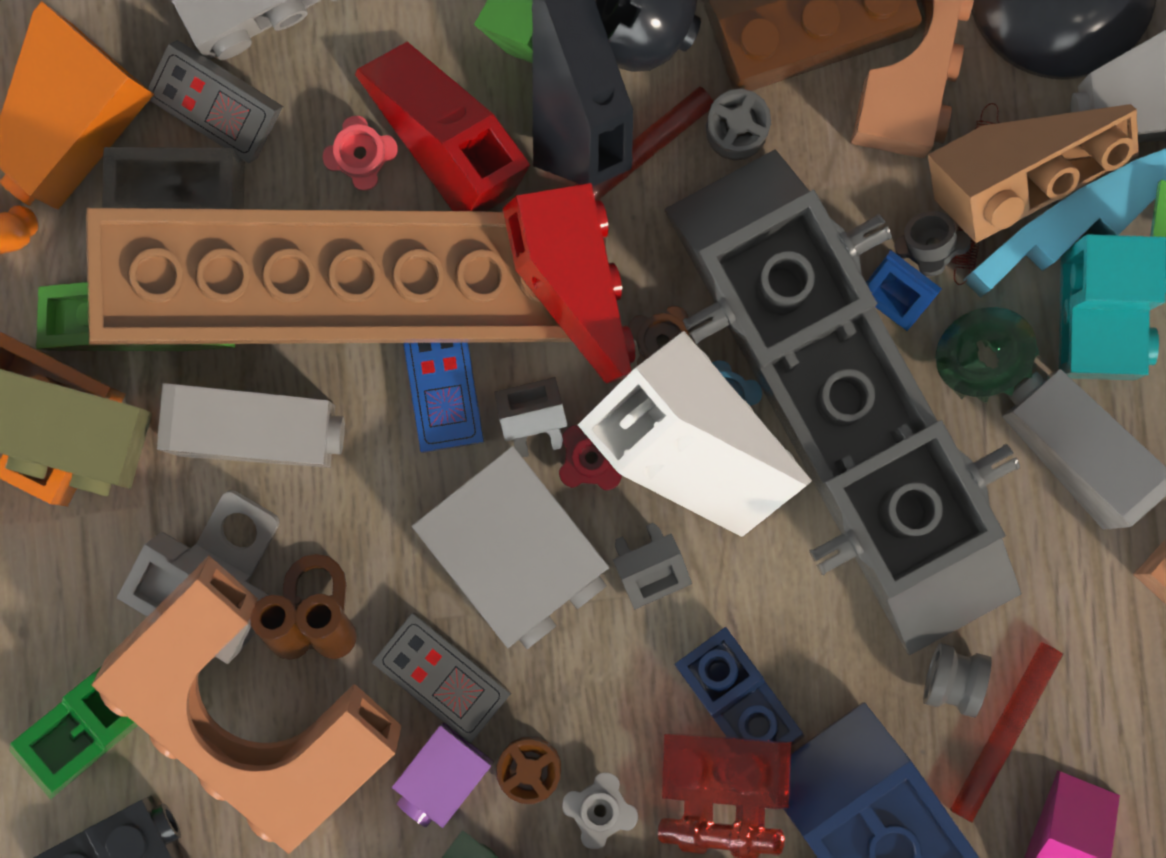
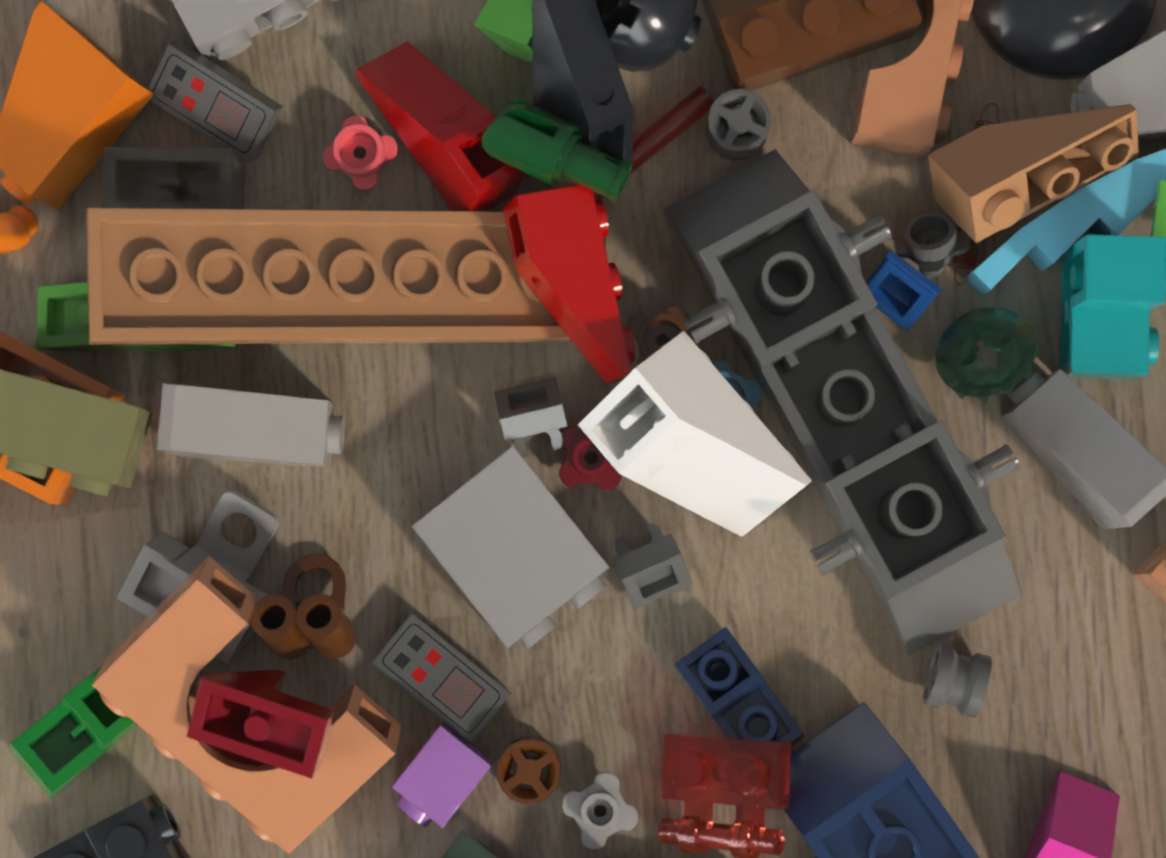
(257, 720): none -> dark red slope
(443, 395): blue tile -> none
(552, 150): none -> dark green arm
(1006, 732): clear red bar -> none

